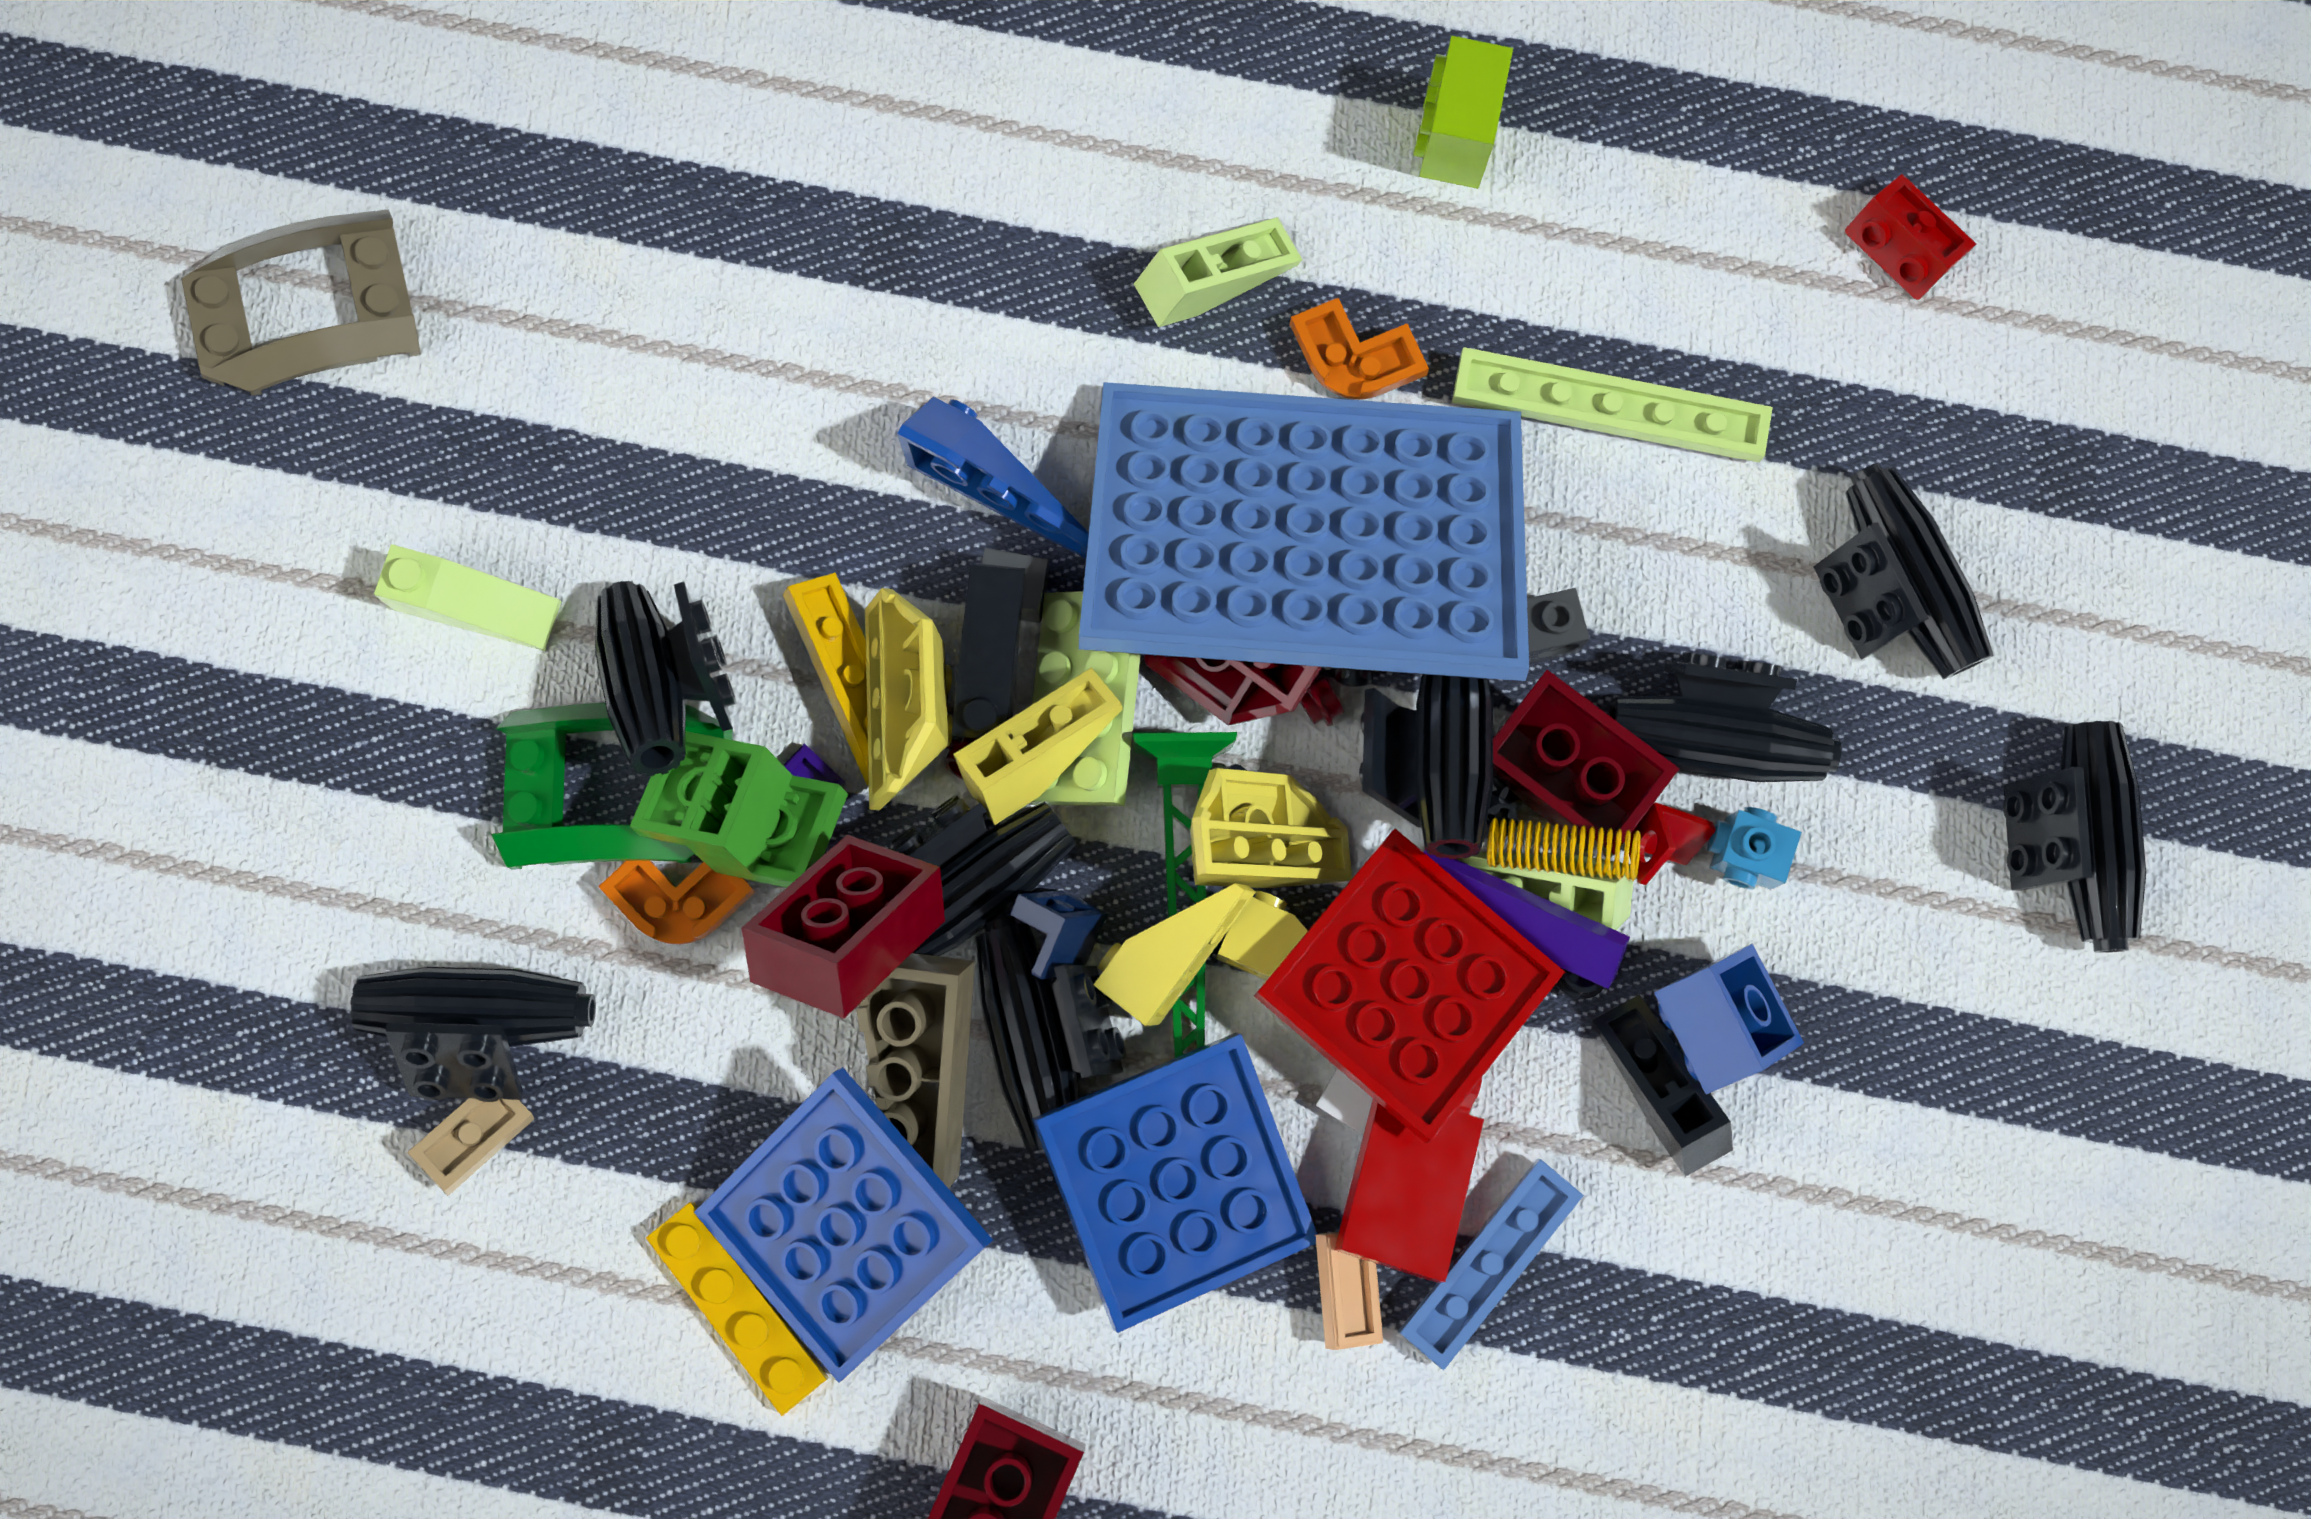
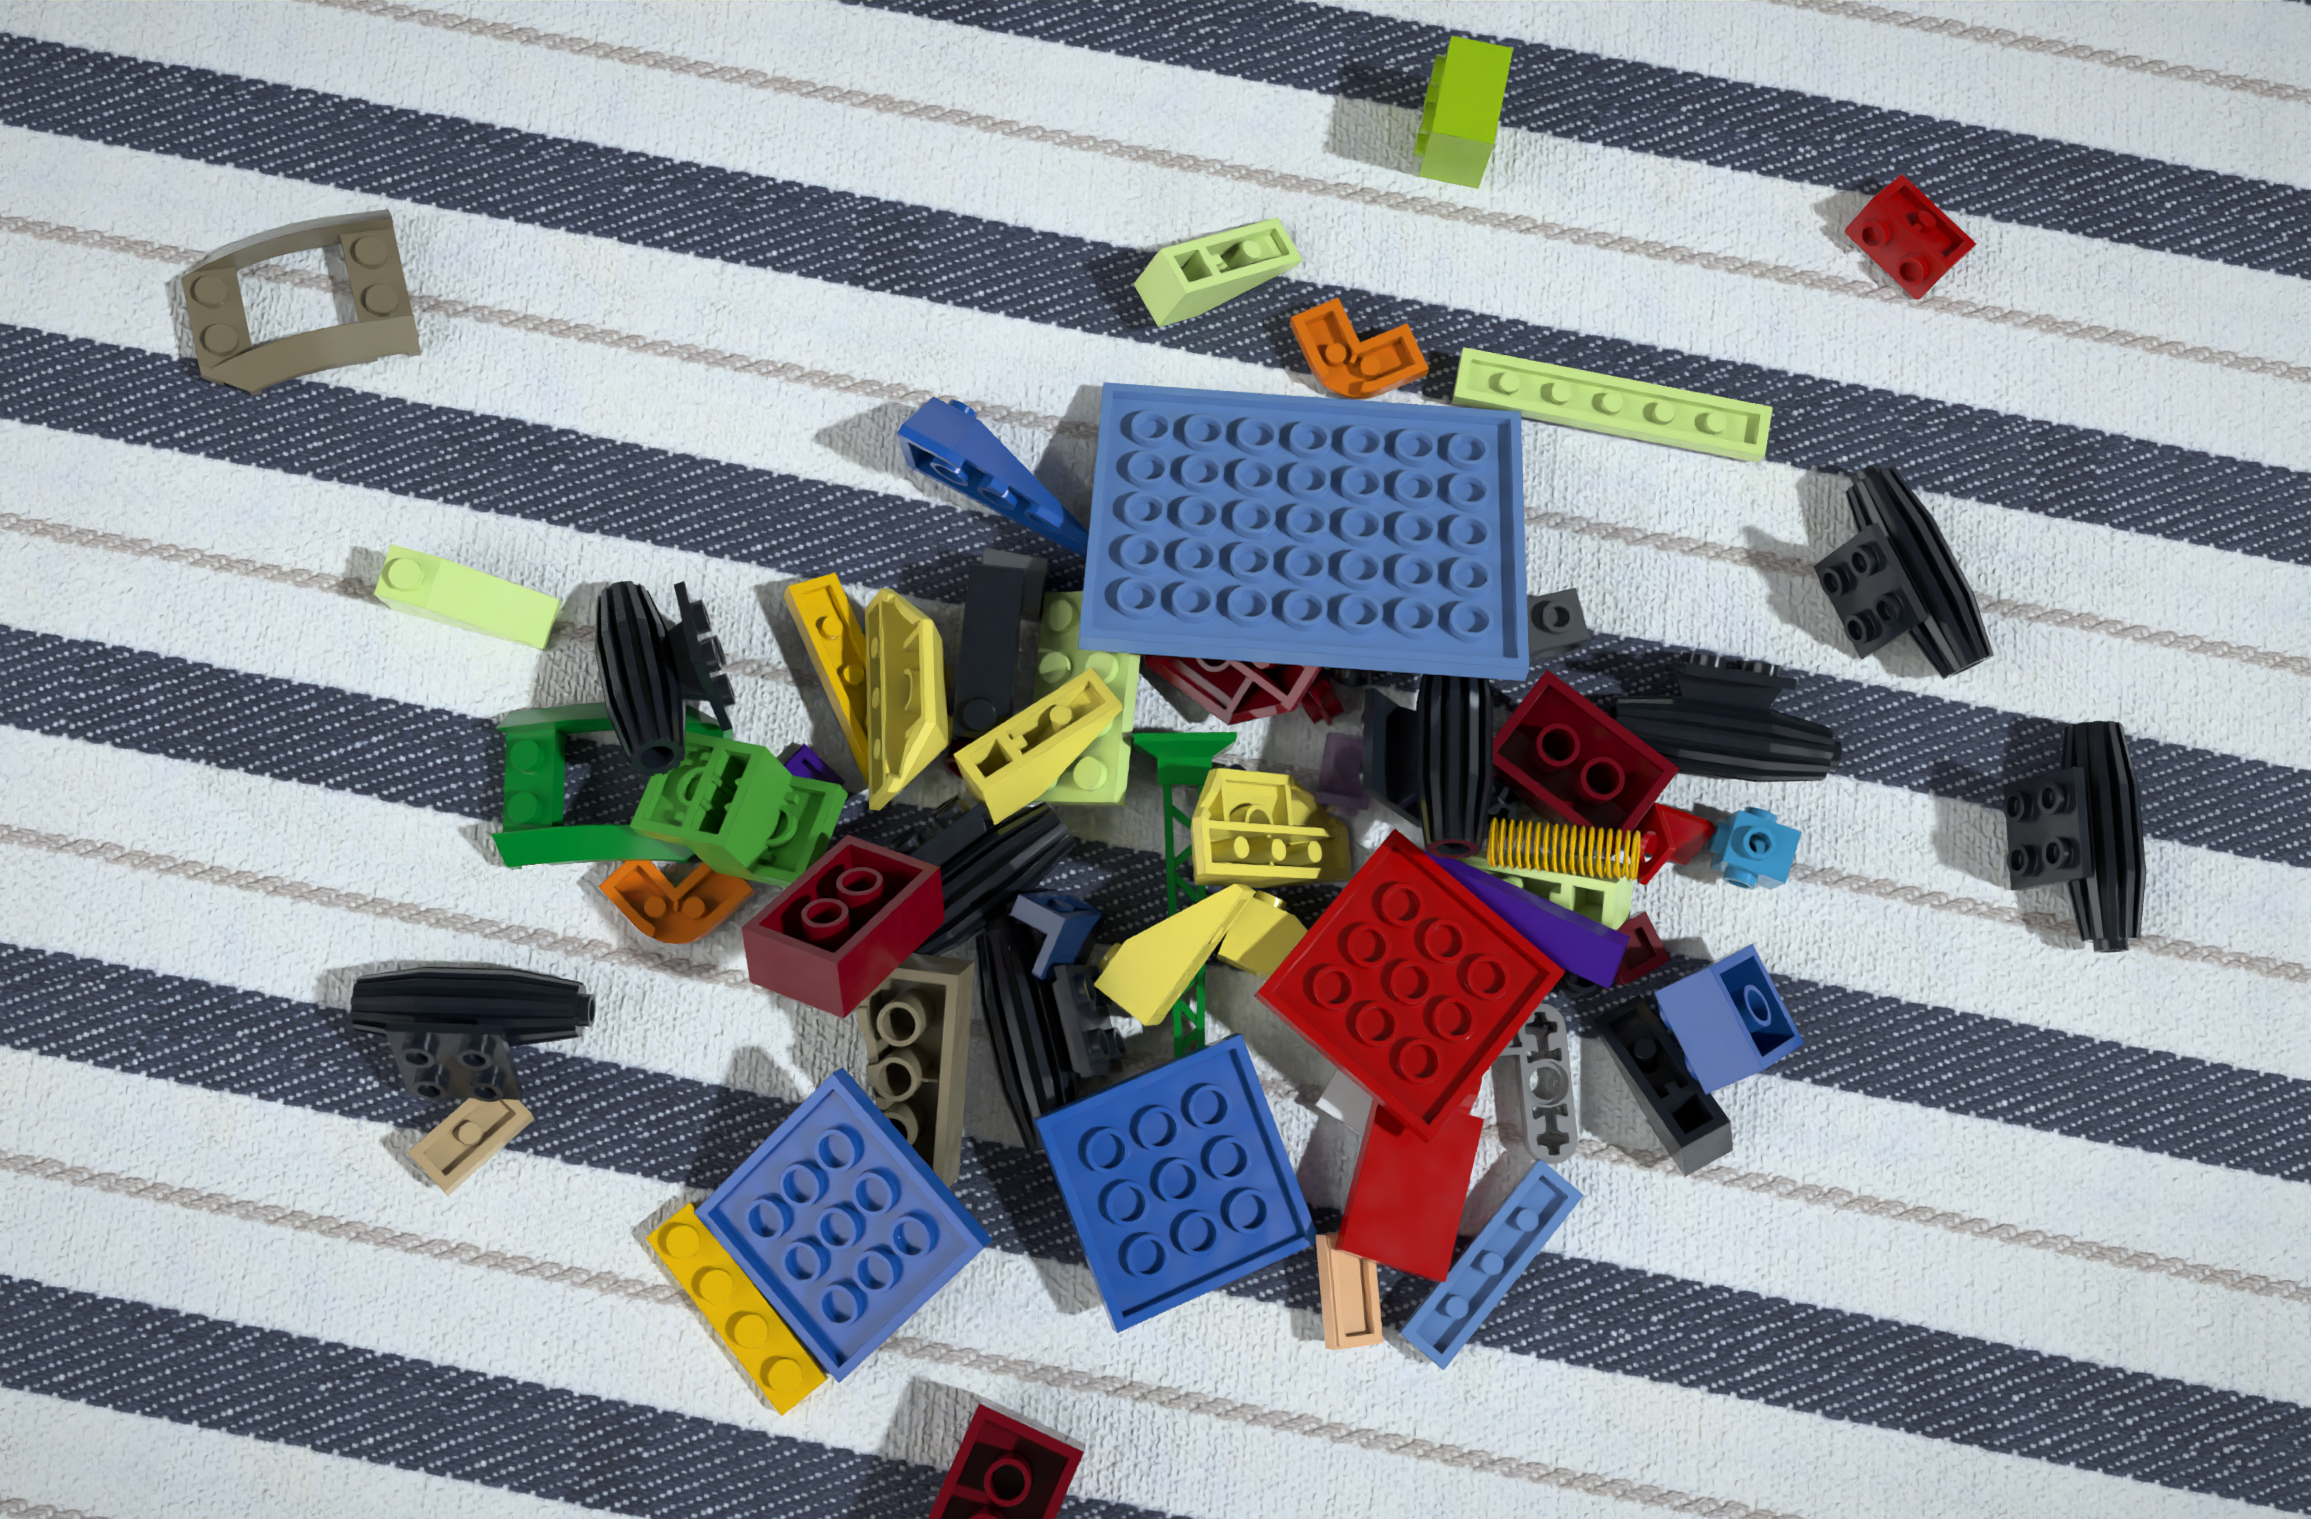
(1339, 776): none -> clear purple bracket
(1532, 1126): none -> light grey beam
(1643, 950): none -> dark red plate

